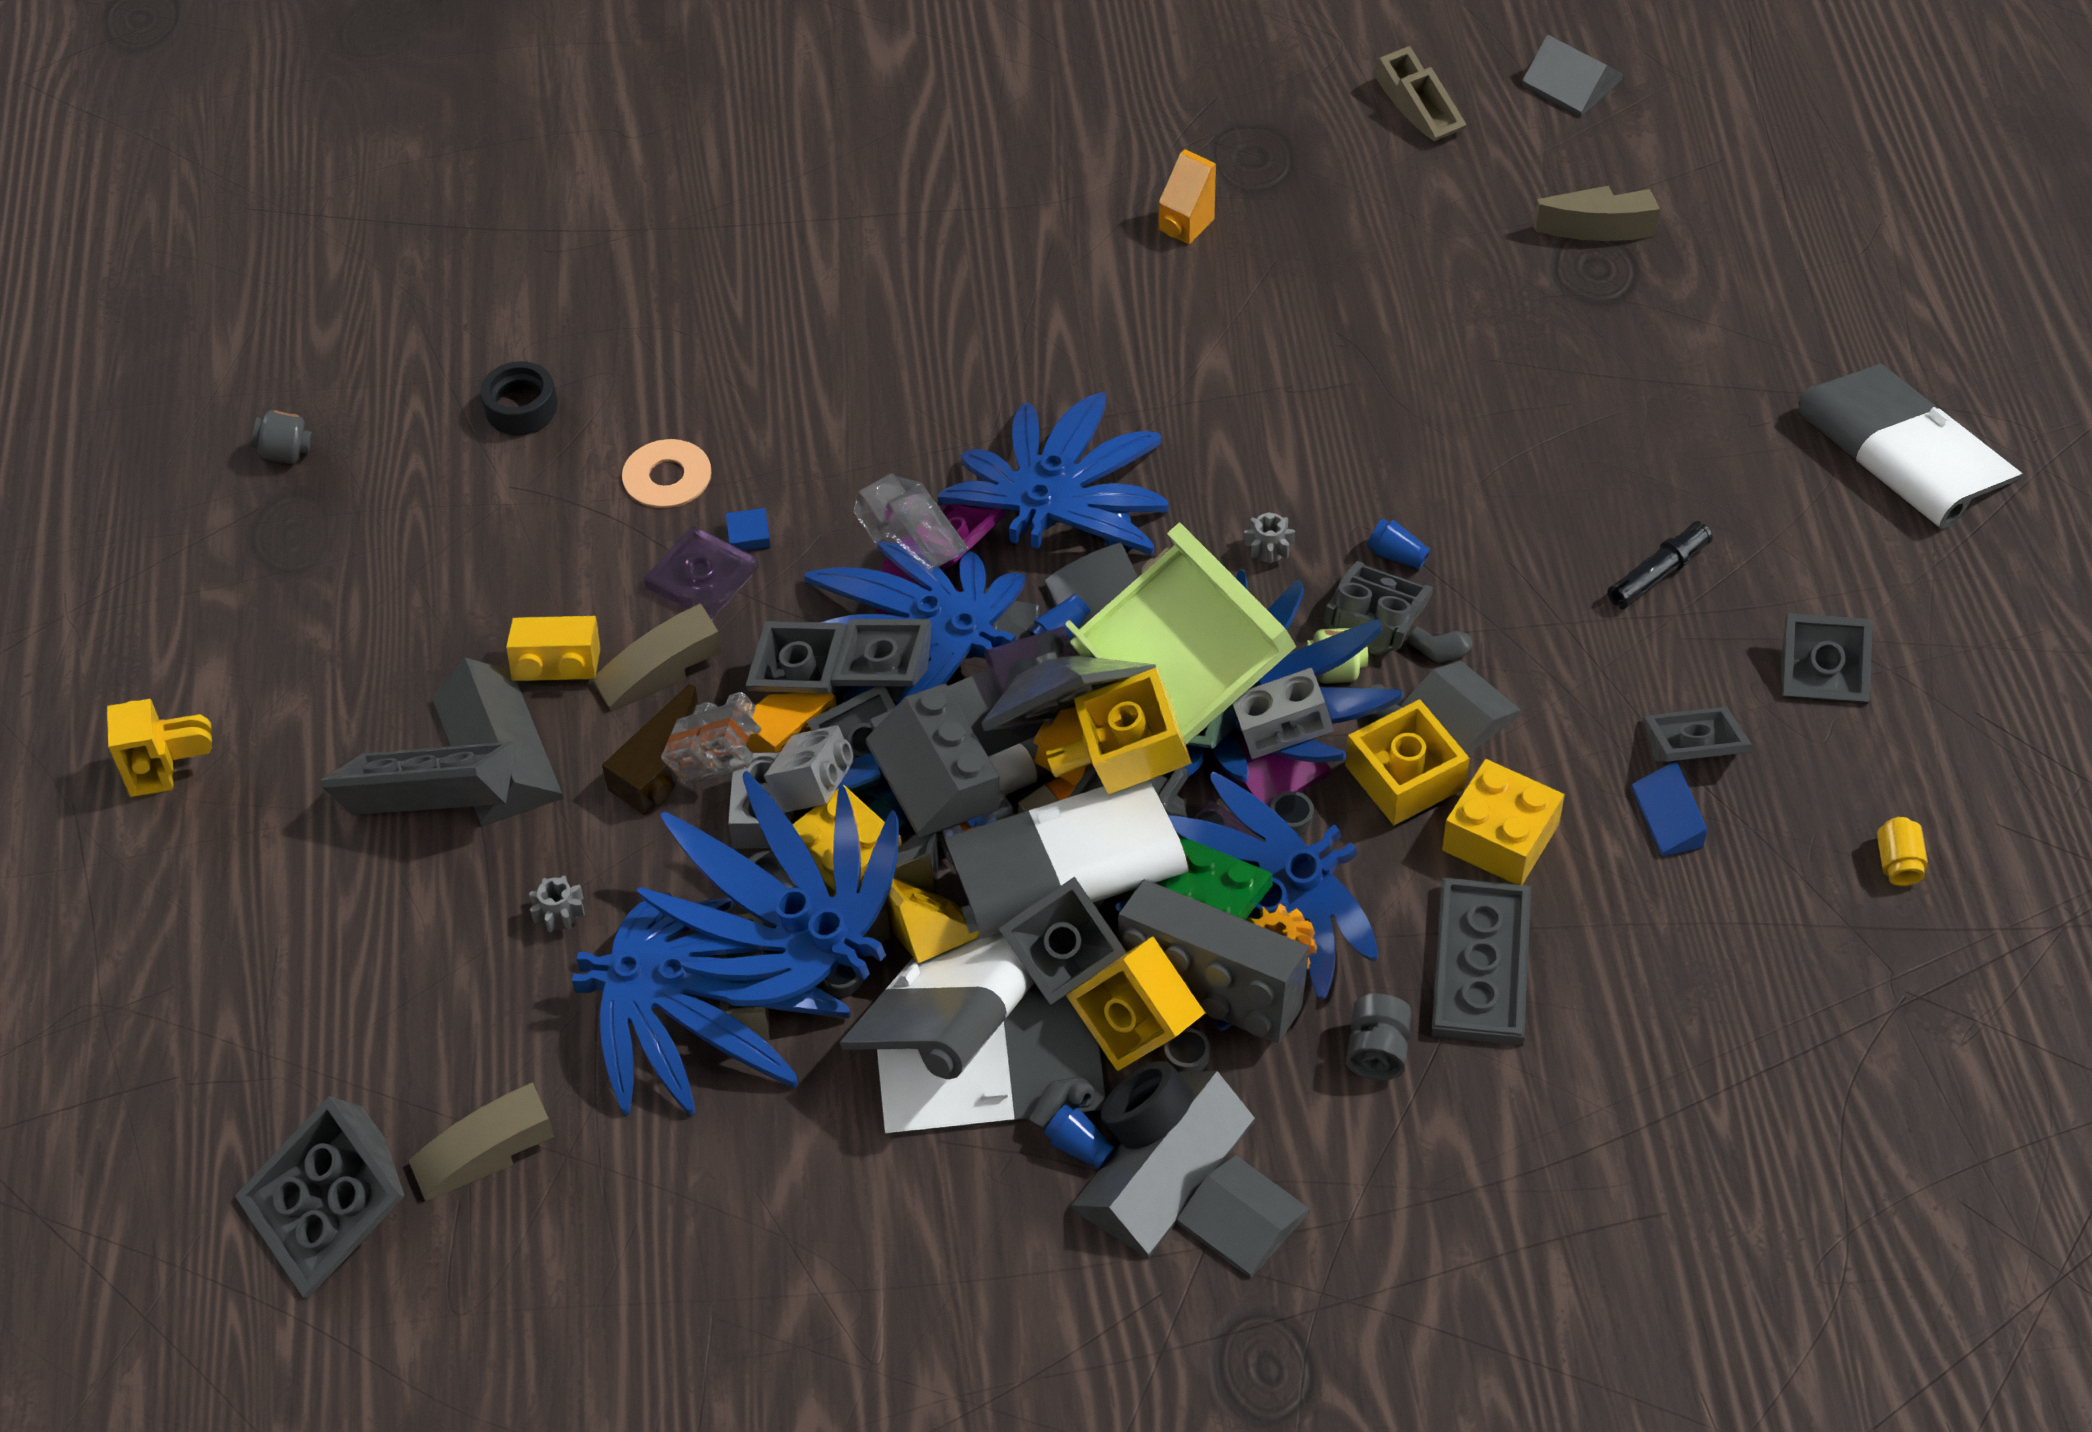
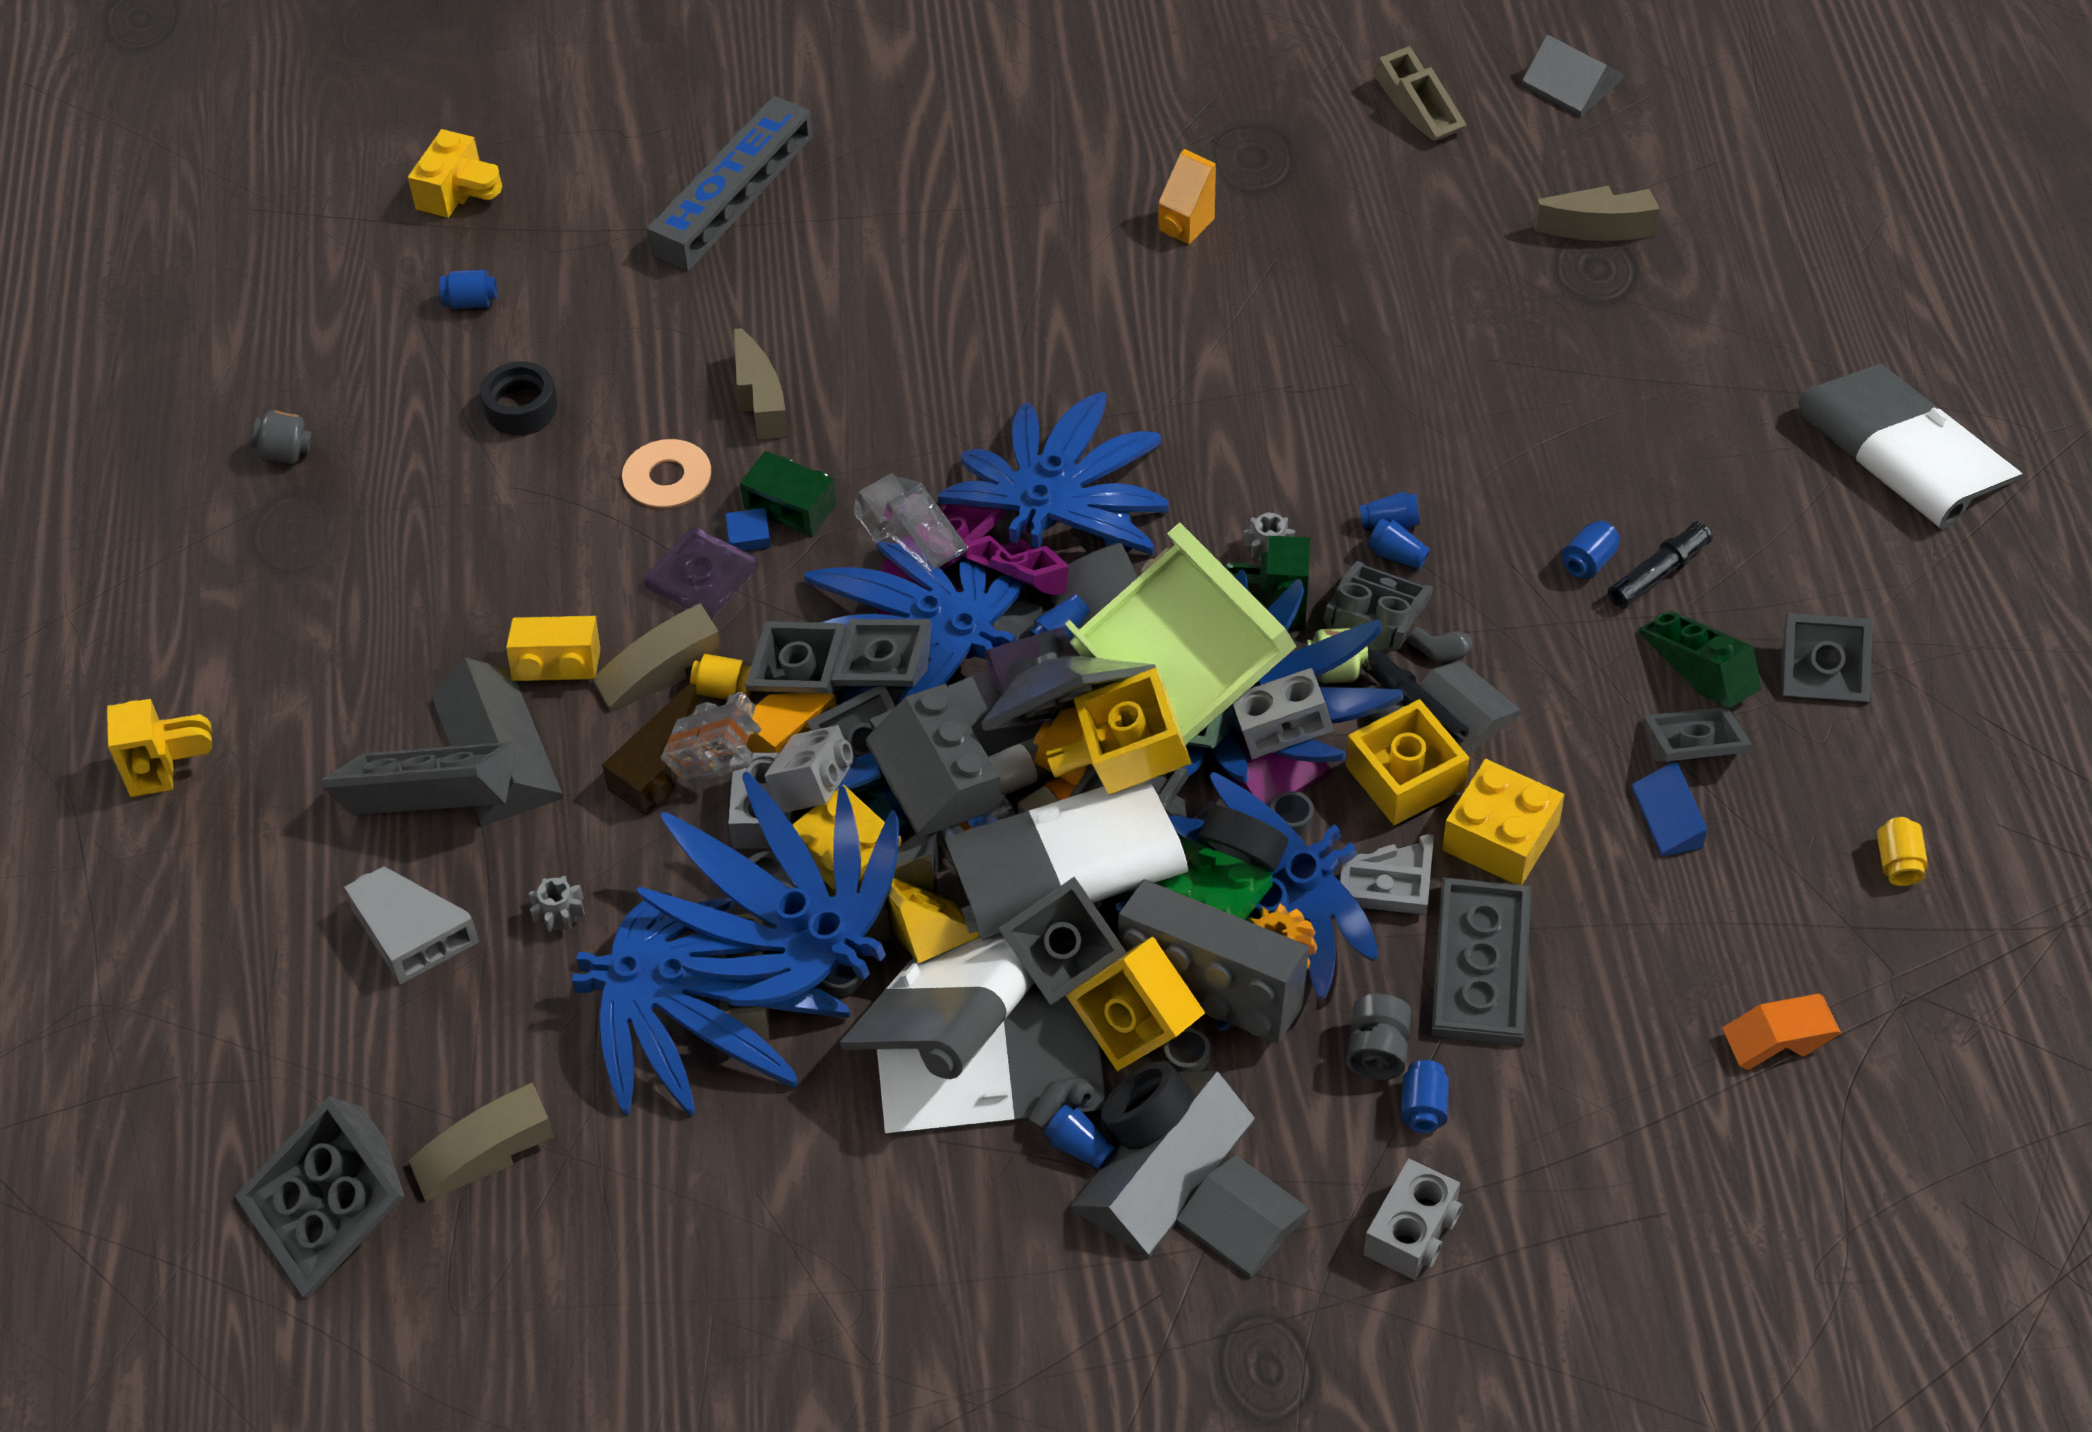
(409, 922): none -> light grey slope
(451, 174): none -> yellow brick
(467, 289): none -> blue brick
(719, 676): none -> yellow brick
(729, 183): none -> dark grey brick
(759, 388): none -> dark tan slope
(789, 493): none -> dark green brick
(1031, 566): none -> magenta slope
(1243, 837): none -> black tyre
(1279, 569): none -> dark green brick
(1391, 877): none -> light grey wing
(1393, 677): none -> black pin
(1399, 506): none -> blue cone
(1405, 1216): none -> light grey brick
(1425, 1096): none -> blue brick
(1590, 549): none -> blue brick
(1705, 657): none -> dark green slope
(1770, 1027): none -> orange slope

